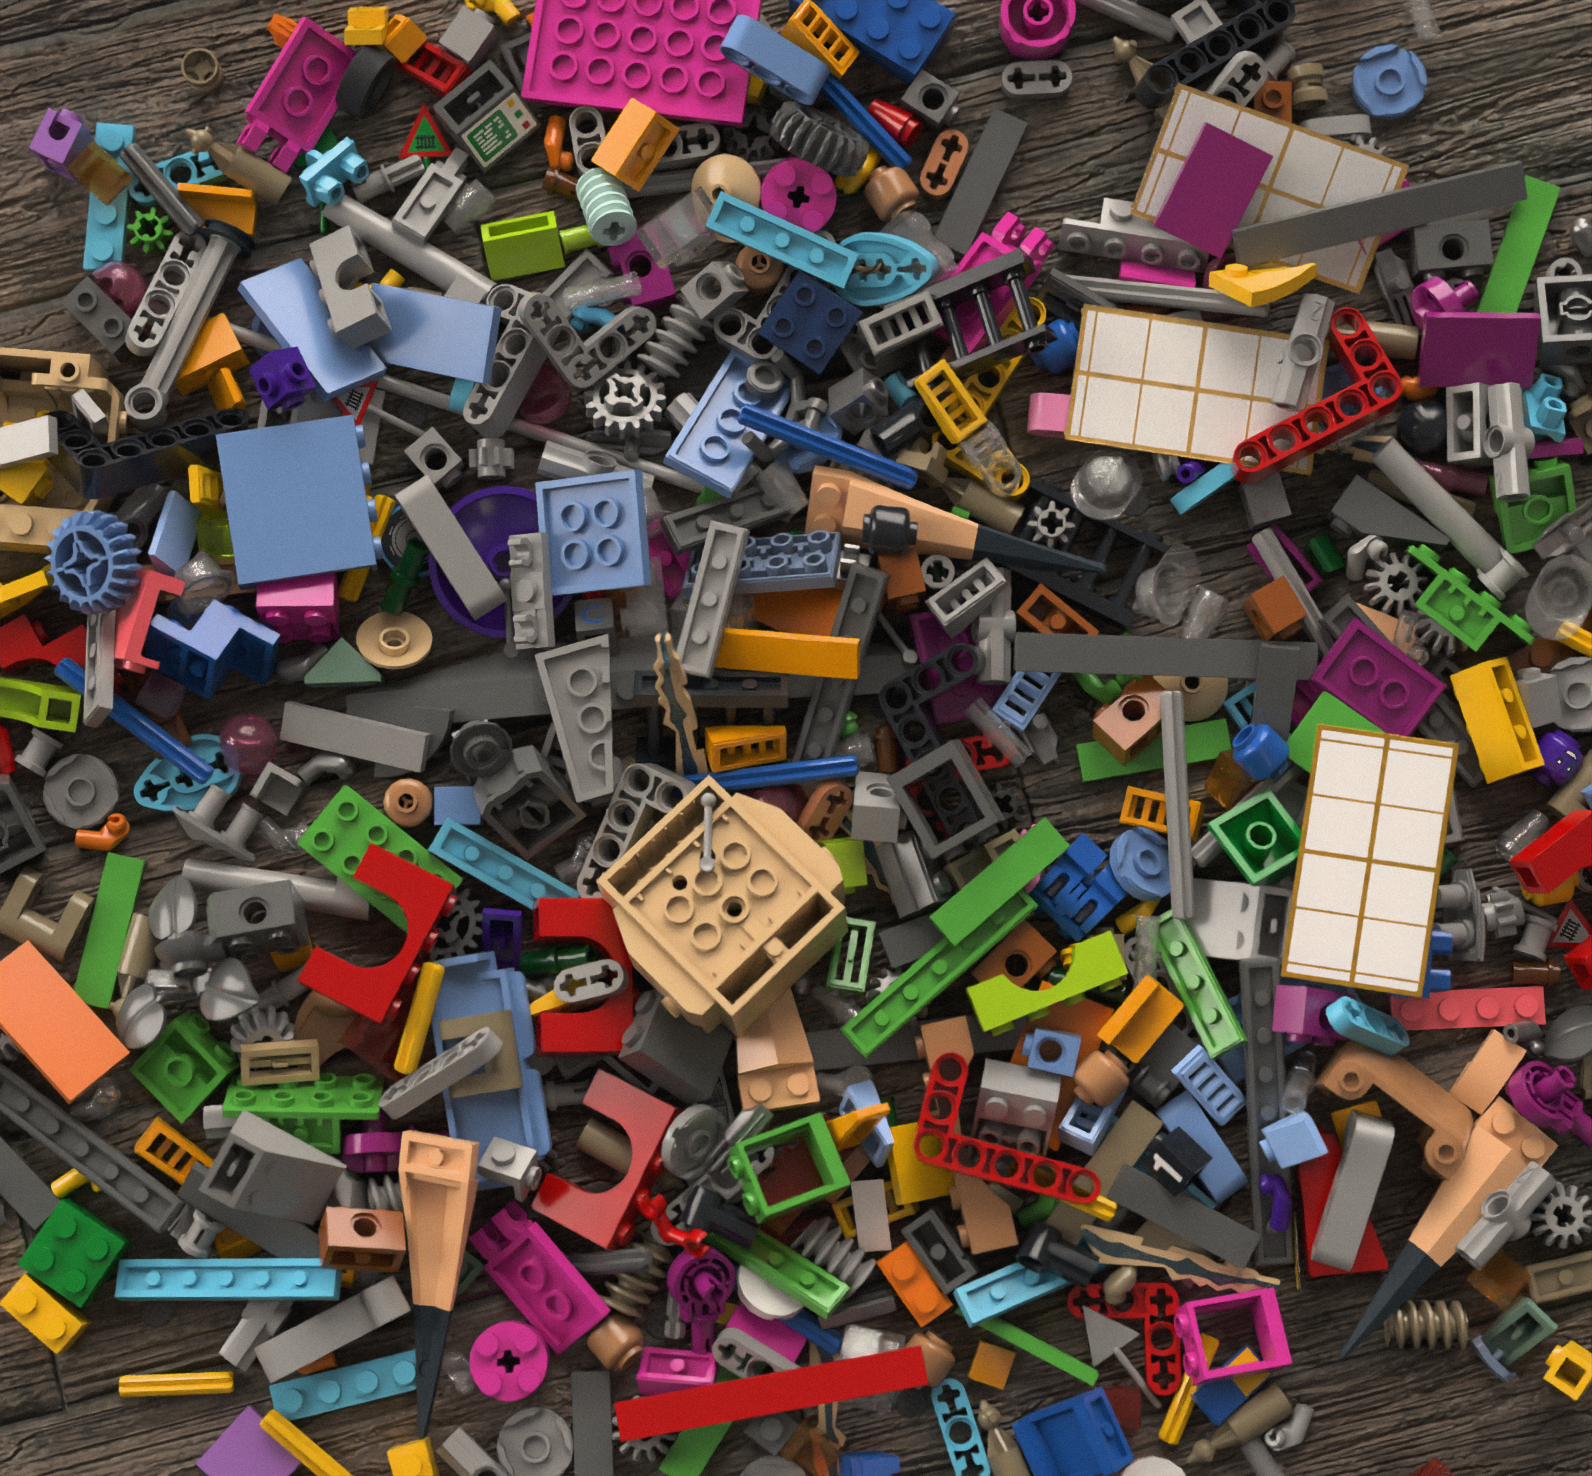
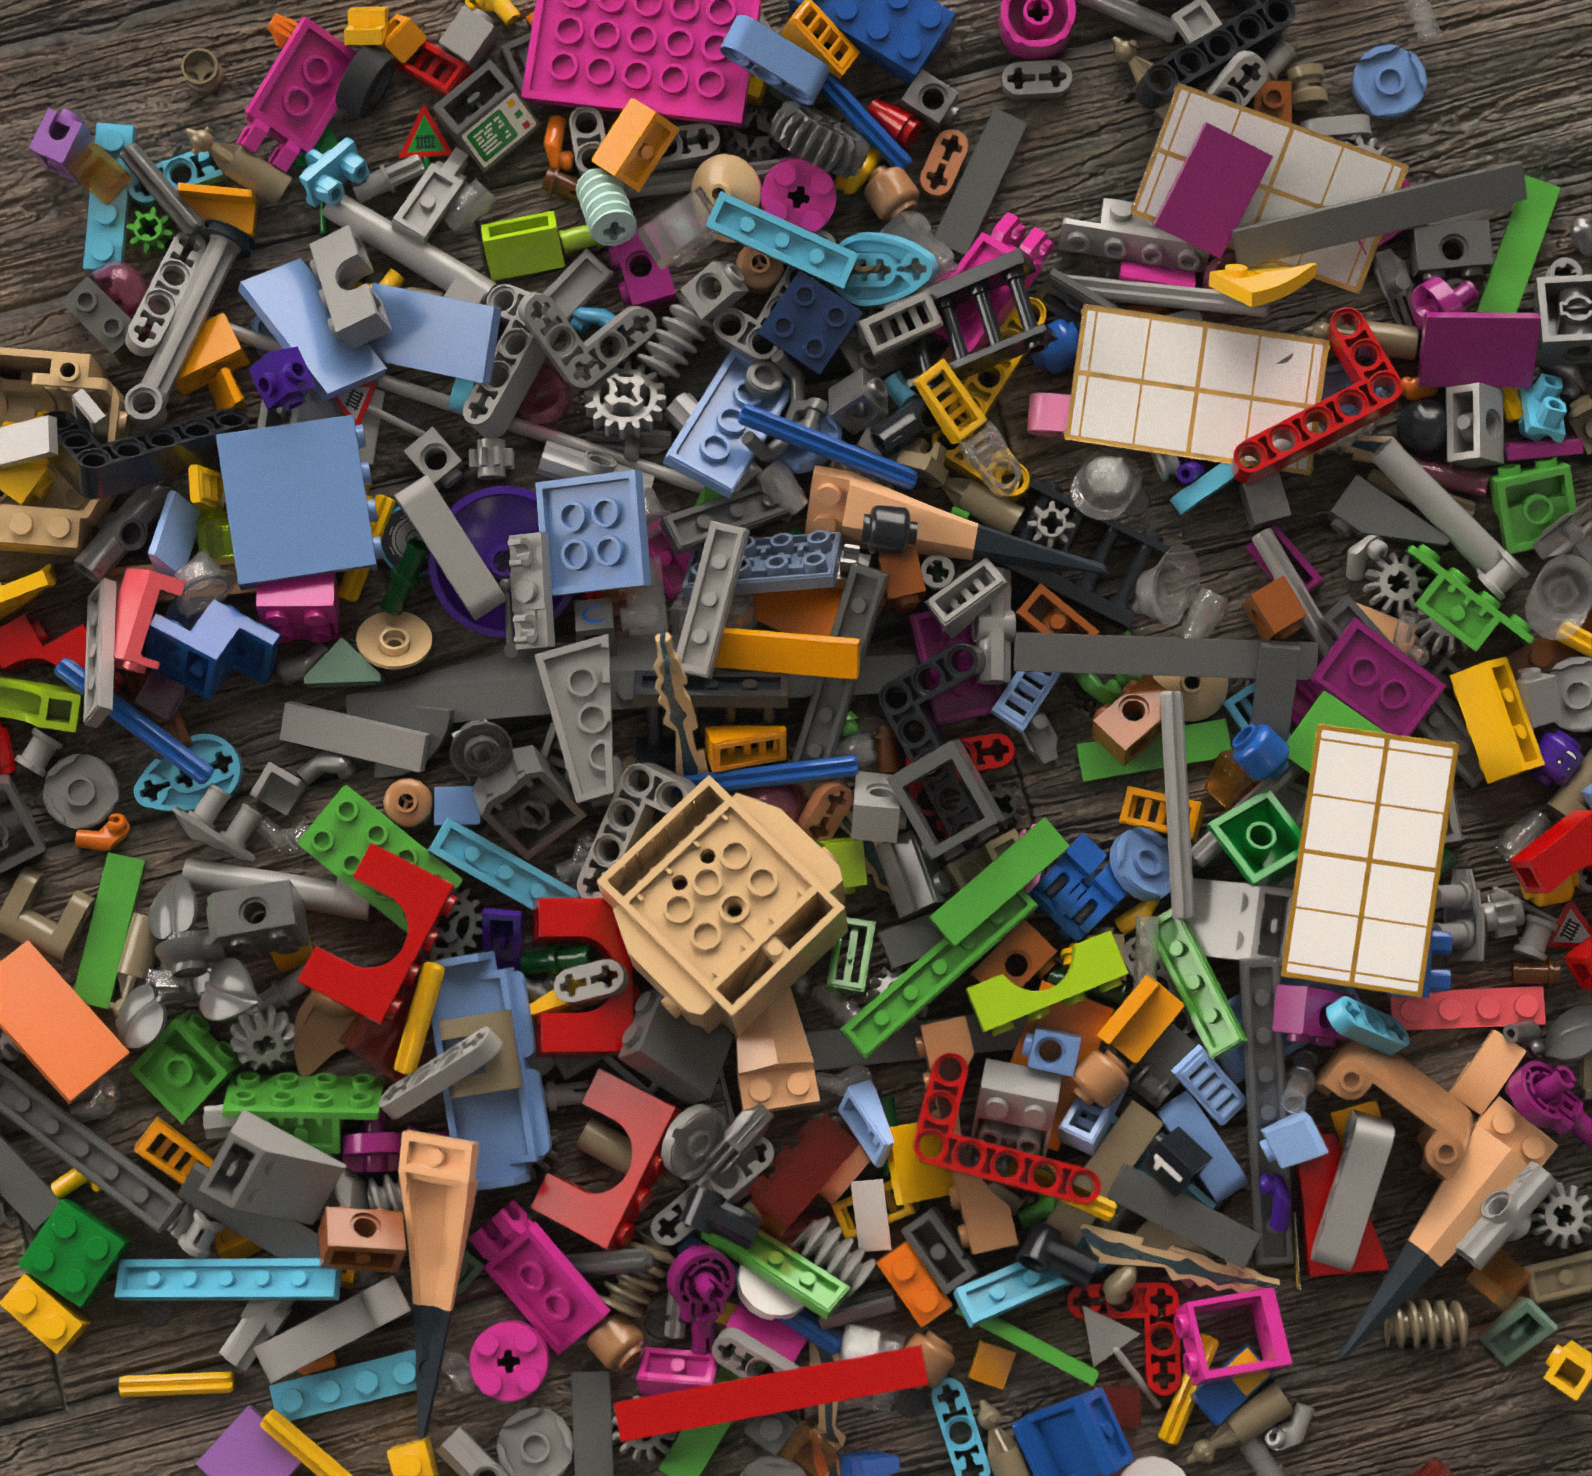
(82, 542): medium blue gear -> none
(248, 743): clear pink hair -> none
(279, 1055): tan tile -> none
(511, 1165): light grey bracket -> none
(602, 291): clear pin -> none
(655, 1211): red arm -> none
(707, 863): light grey hinge -> none
(822, 1152): bright green window -> none
(856, 1126): light orange slope -> none
(909, 656): light grey hinge -> none
(997, 732): clear pin -> none
(1310, 330): light grey piece -> none
(1324, 555): dark green slope -> none
(1491, 1360): sand blue piece -> none
(1508, 442): light grey piece -> none

